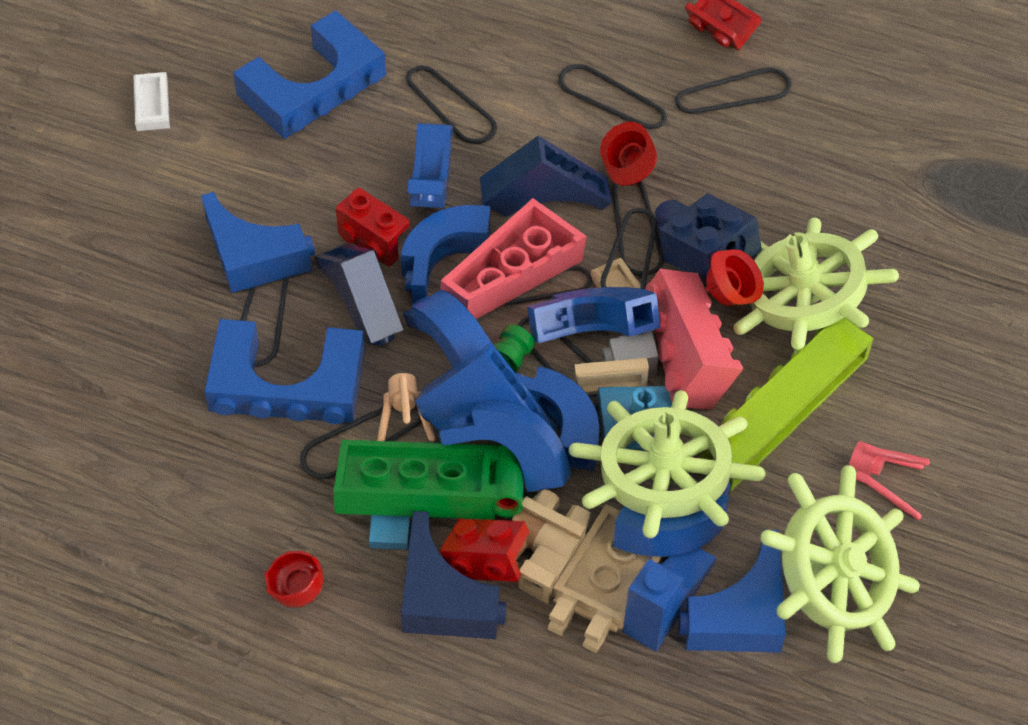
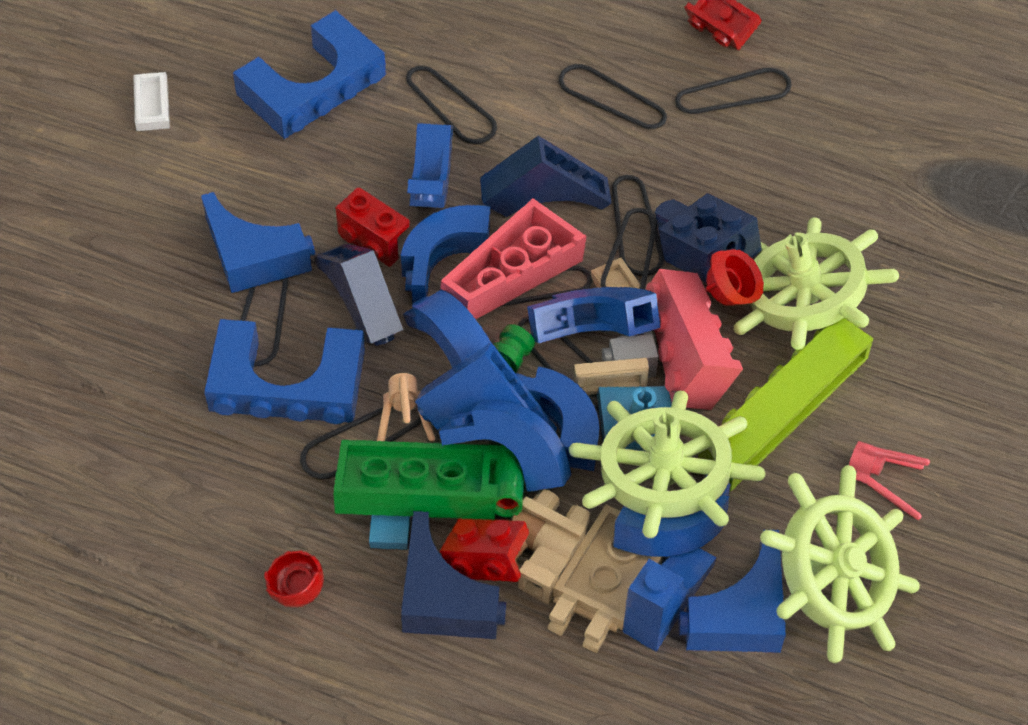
(628, 153): red piece -> none

